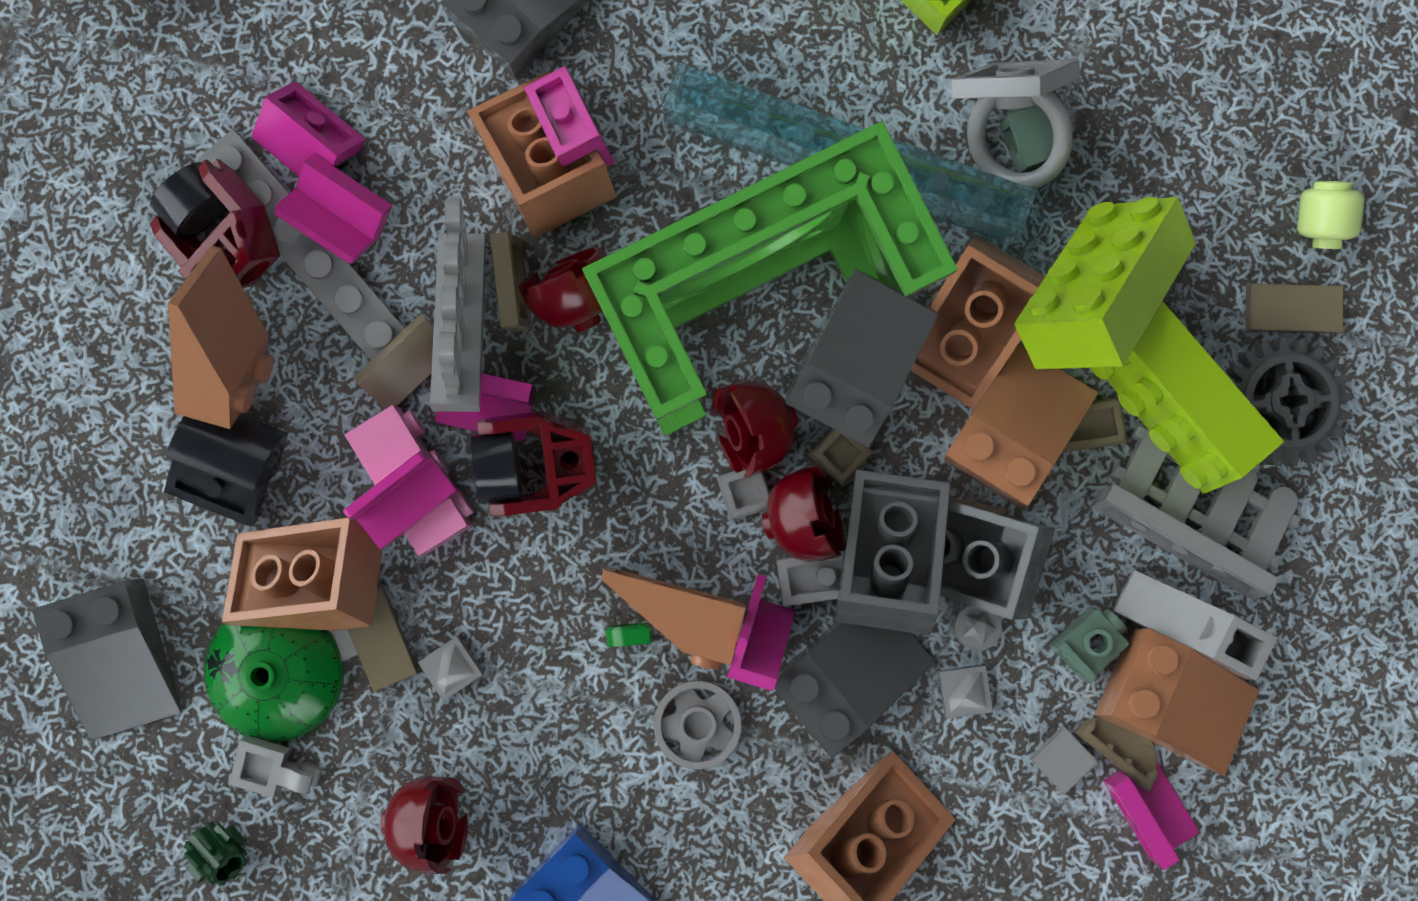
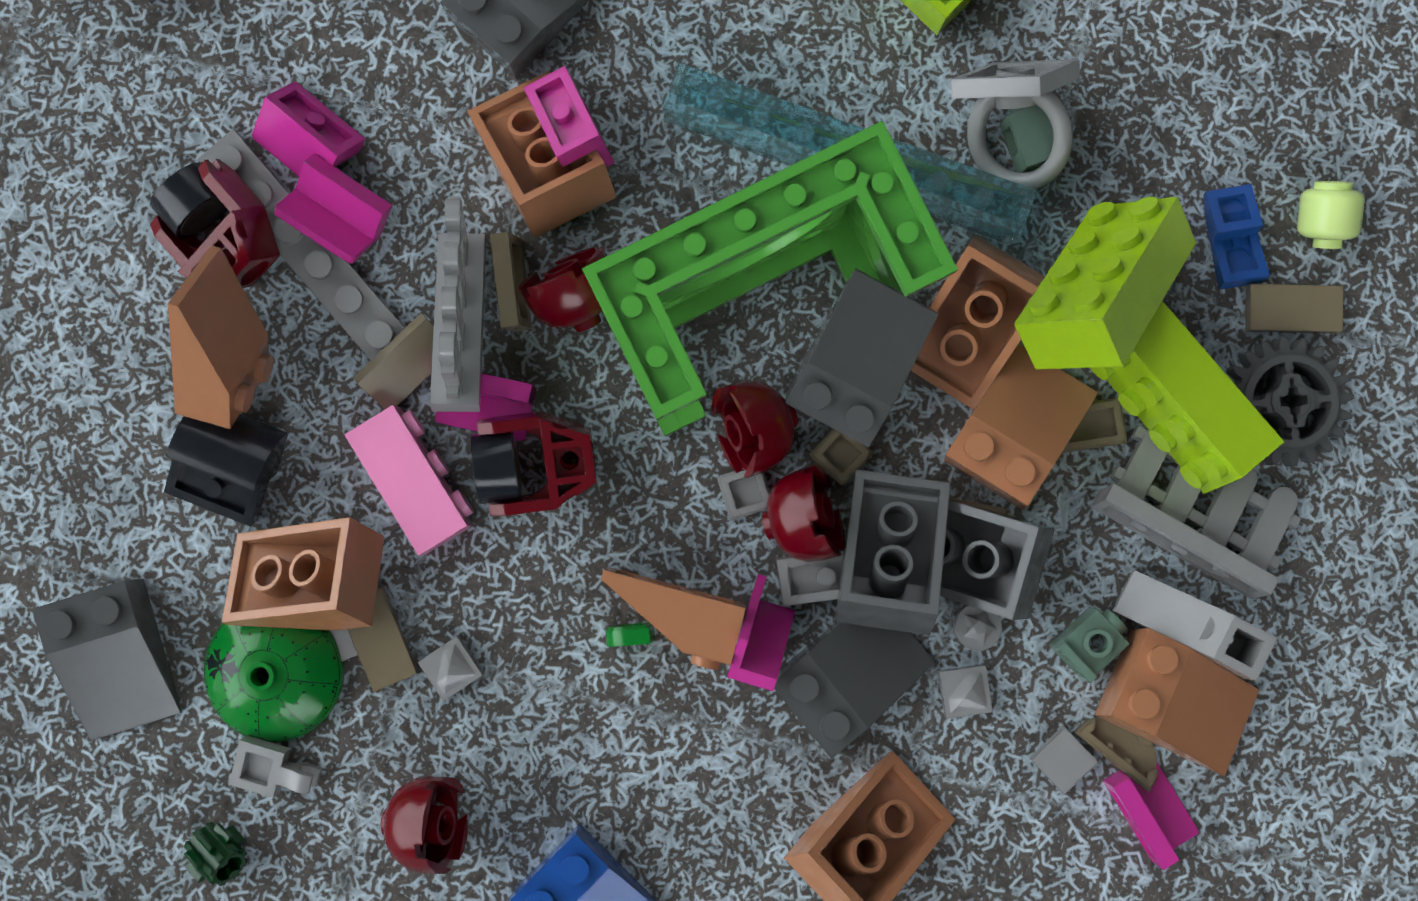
(402, 499): dark pink panel -> none
(697, 724): light grey wheel -> none
(1233, 236): none -> blue slope

